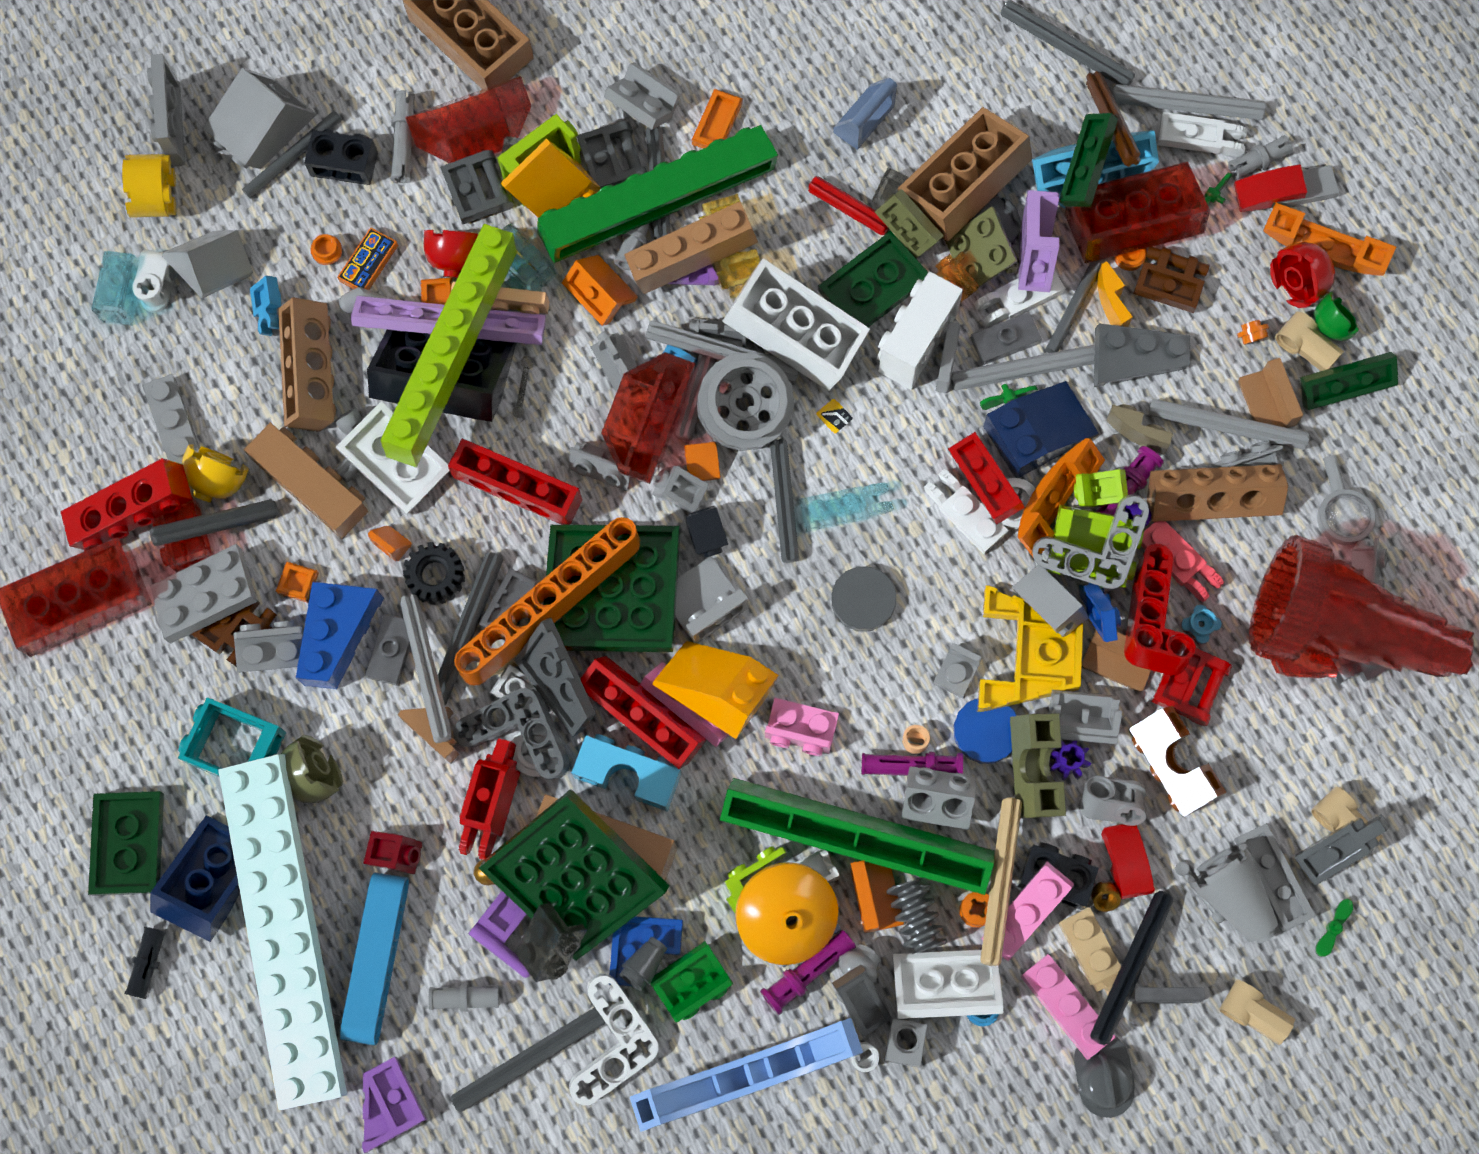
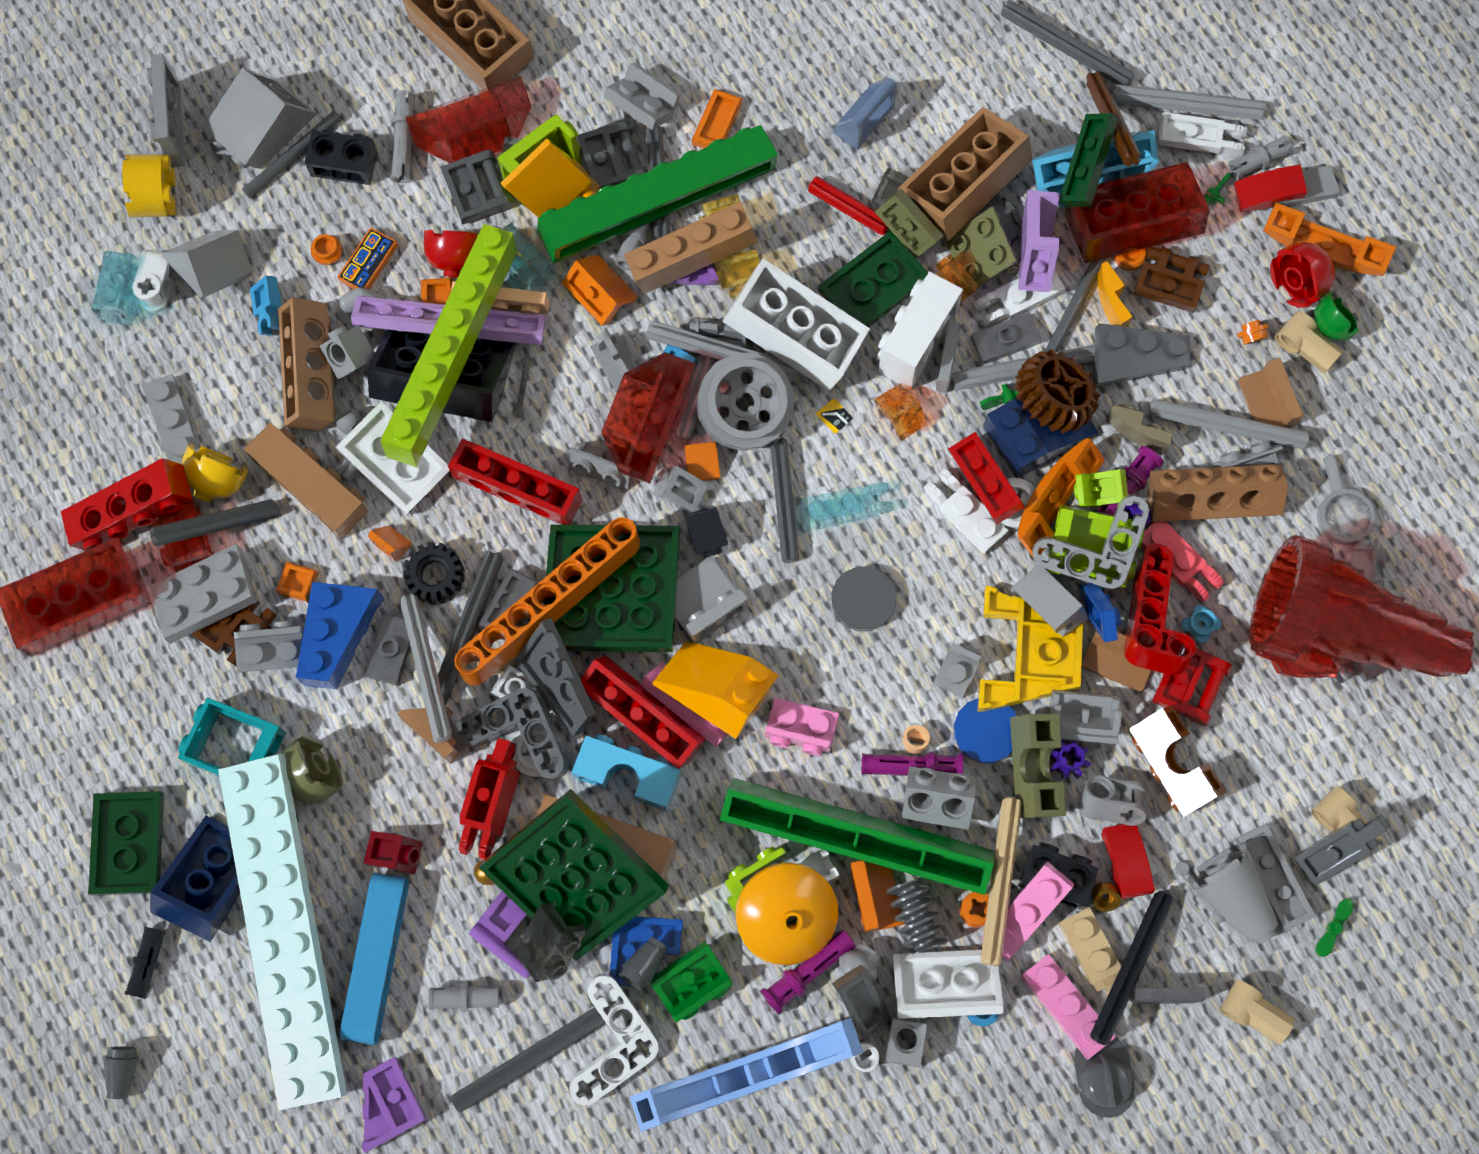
(119, 1070): none -> dark grey cone
(347, 350): none -> light grey brick
(901, 410): none -> clear orange bracket
(1056, 391): none -> reddish brown gear
(1349, 380): dark green plate -> none

